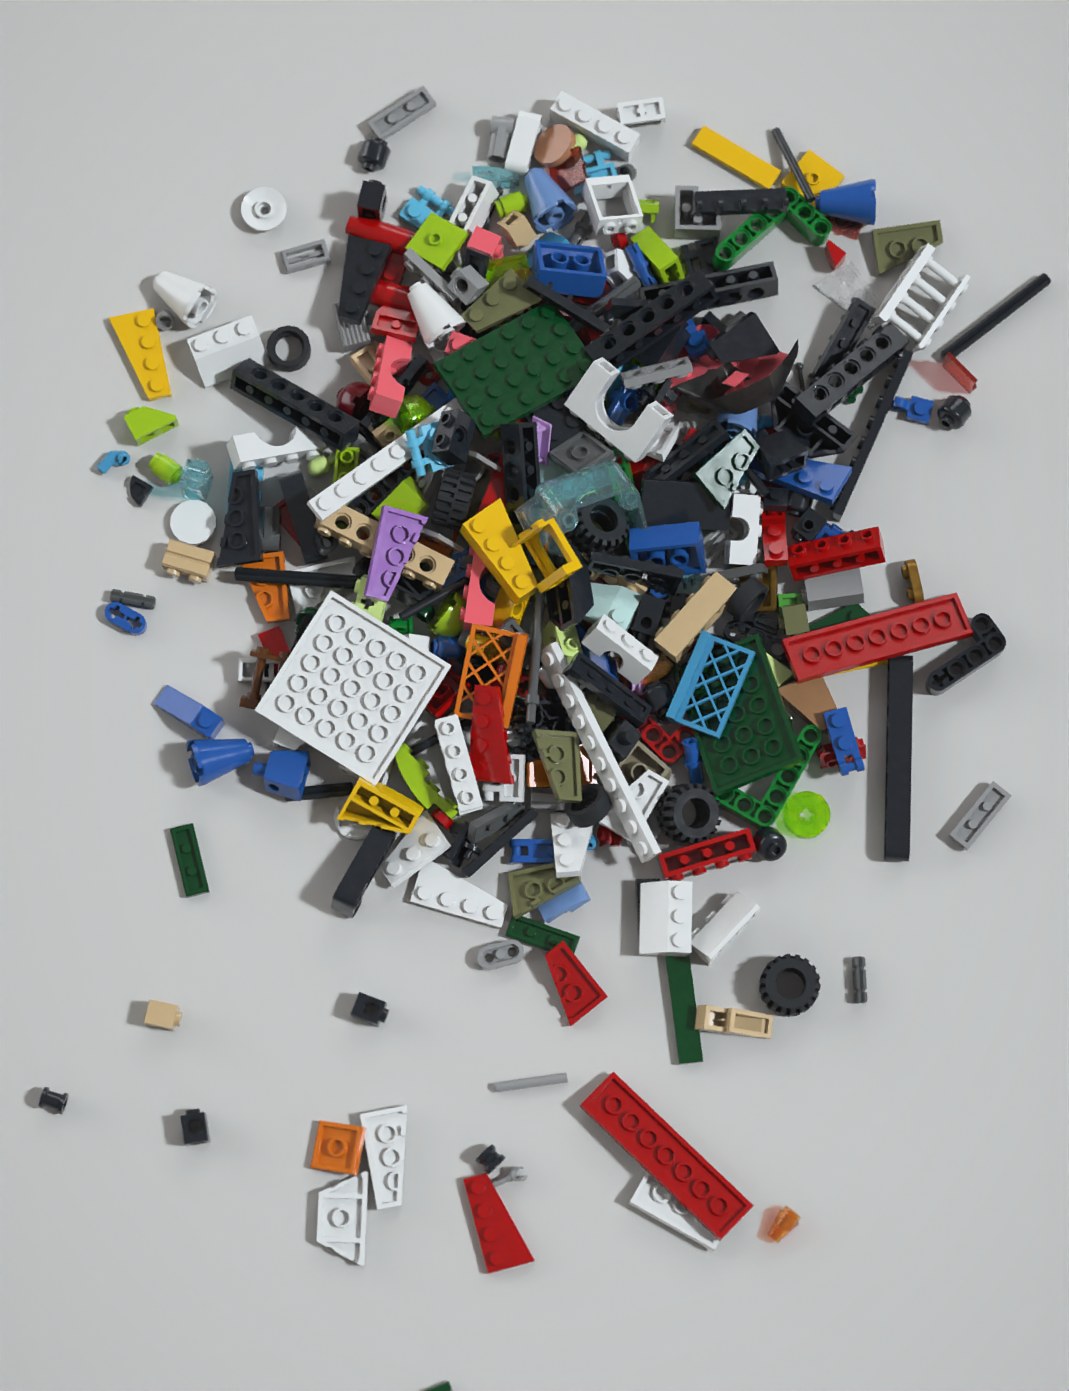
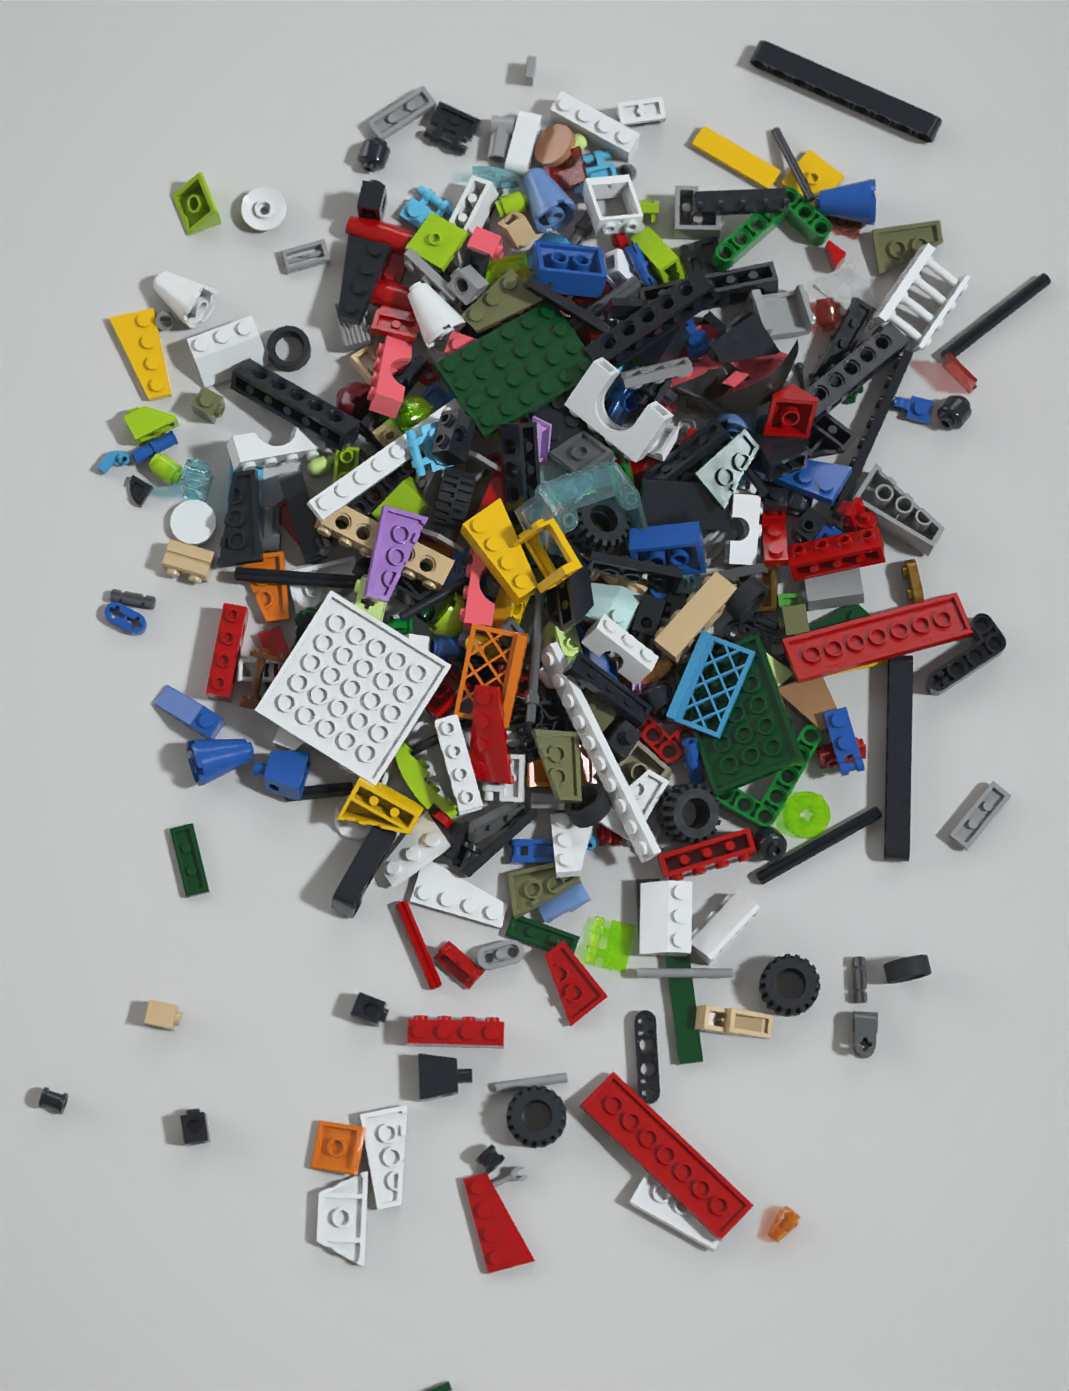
(154, 447): none -> blue pin
(196, 205): none -> lime slope
(208, 405): none -> olive brick
(226, 652): none -> red brick
(418, 945): none -> red axle
(440, 1076): none -> black torso
(455, 122): none -> black plate
(455, 1033): none -> red brick
(458, 964): none -> red hinge
(530, 70): none -> light grey tile
(536, 1095): none -> black tyre
(617, 947): none -> clear neon green plate
(644, 1057): none -> black beam
(684, 972): none -> light grey bar
(783, 313): none -> light grey panel
(790, 413): none -> red slope
(819, 845): none -> black axle
(827, 314): none -> clear red head
(845, 91): none -> black beam
(856, 515): none -> red hips
(865, 1029): none -> dark grey piece
(898, 512): none -> light grey wedge
(907, 969): none -> black tyre

